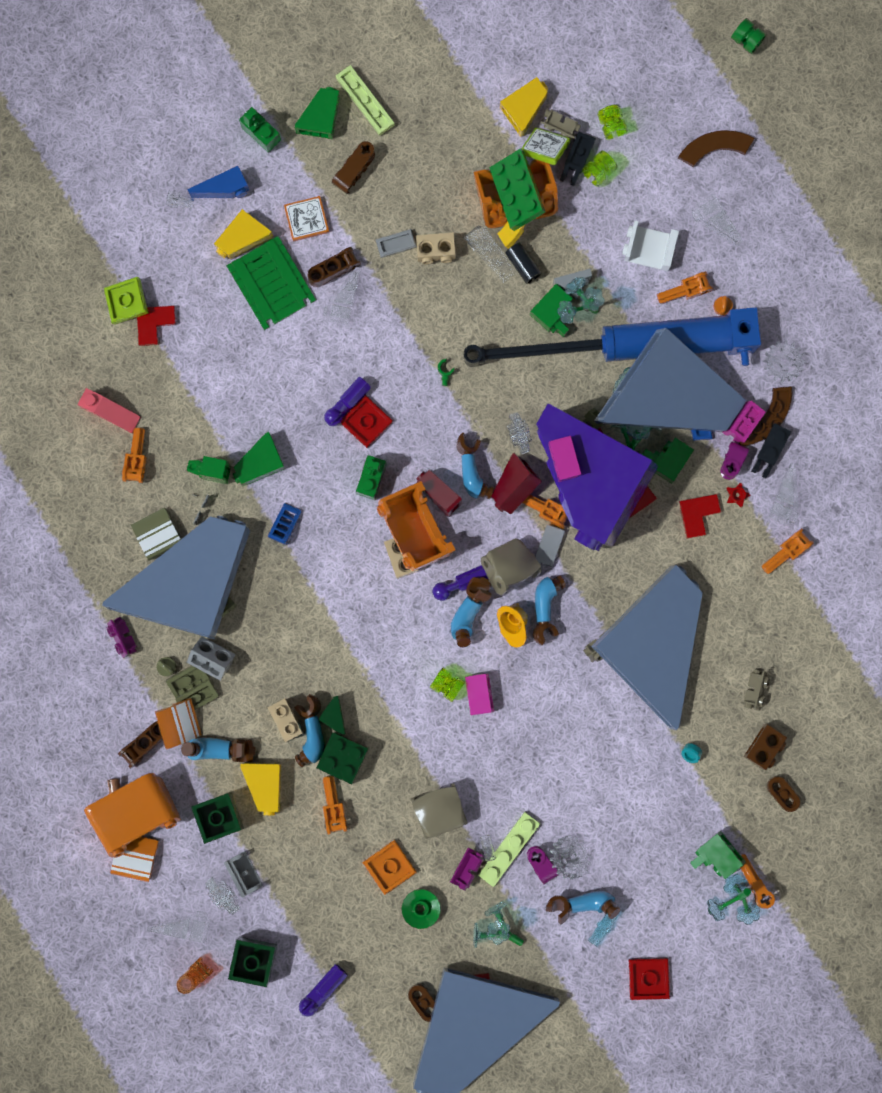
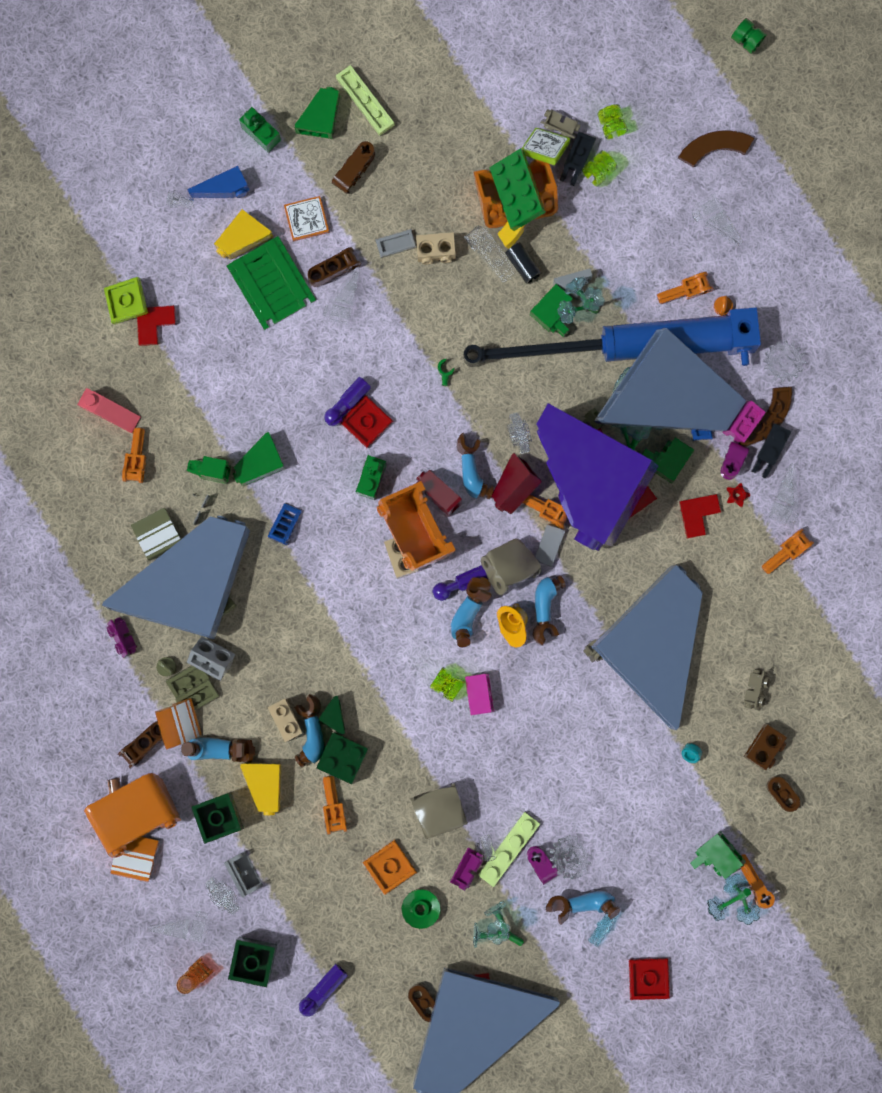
(524, 105): yellow slope -> none
(564, 458): dark pink hinge -> none
(650, 247): white panel -> none

